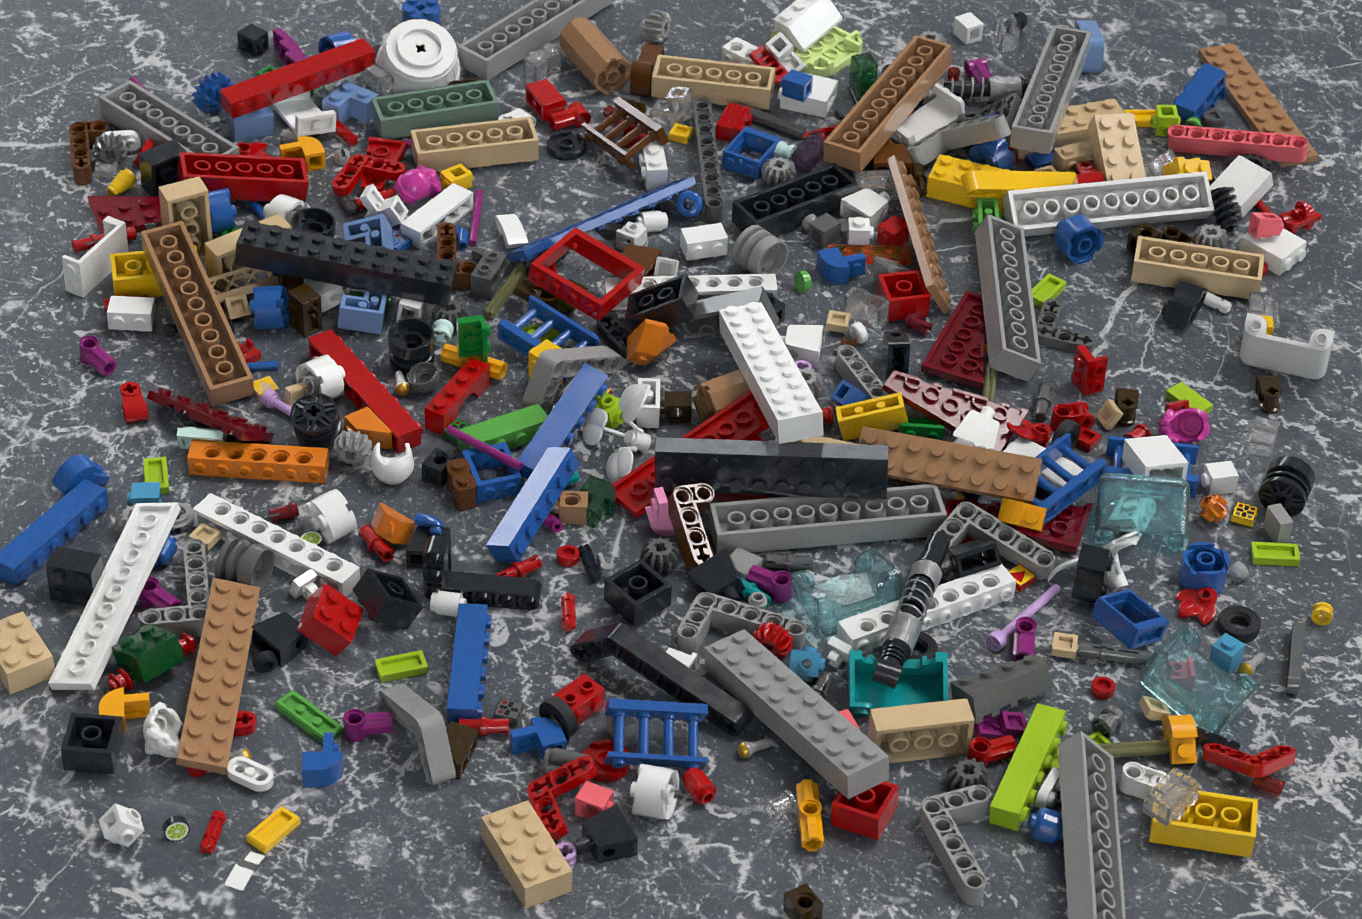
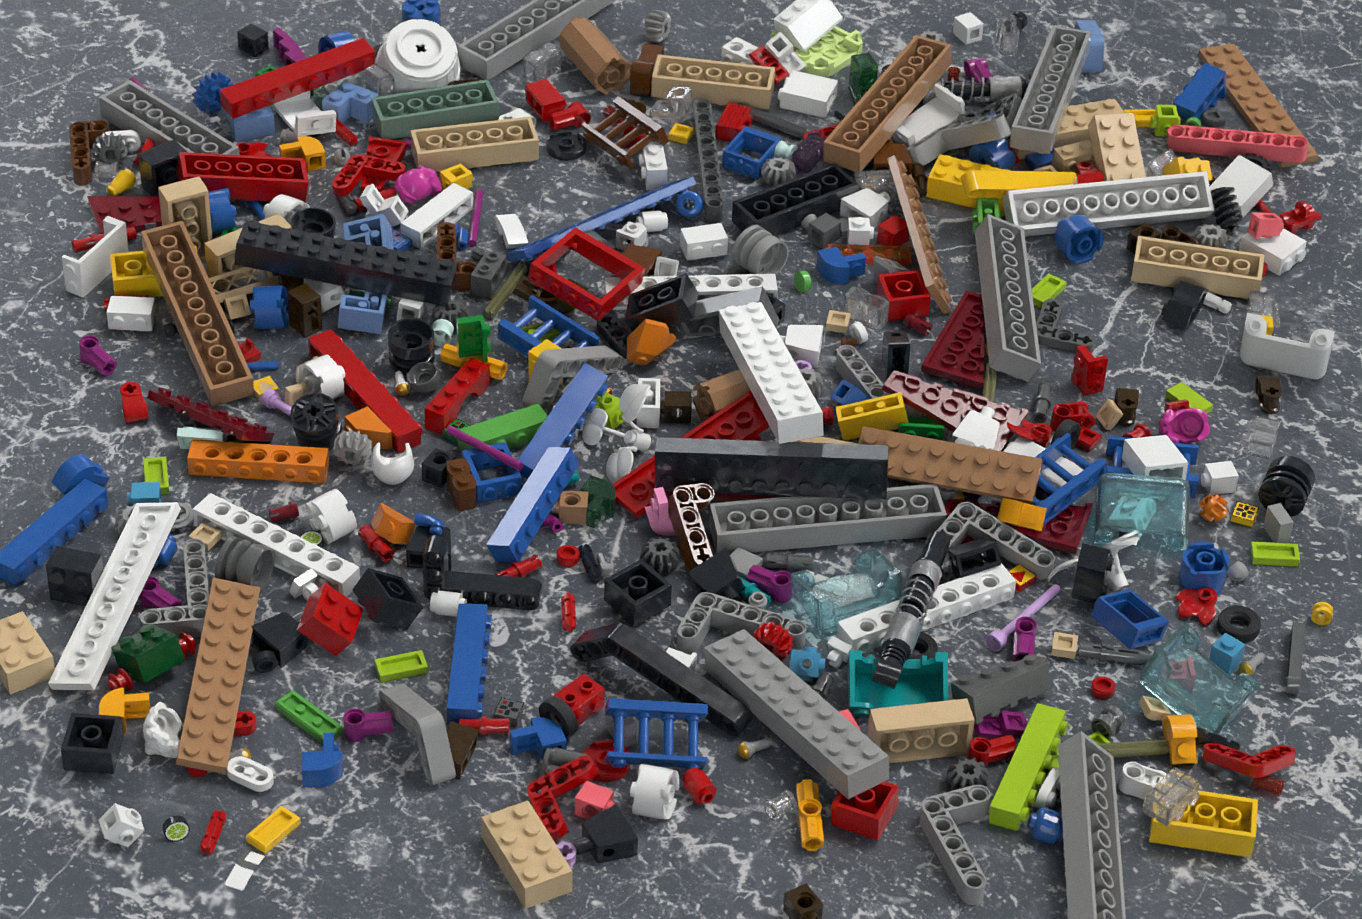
(797, 85): blue brick -> none

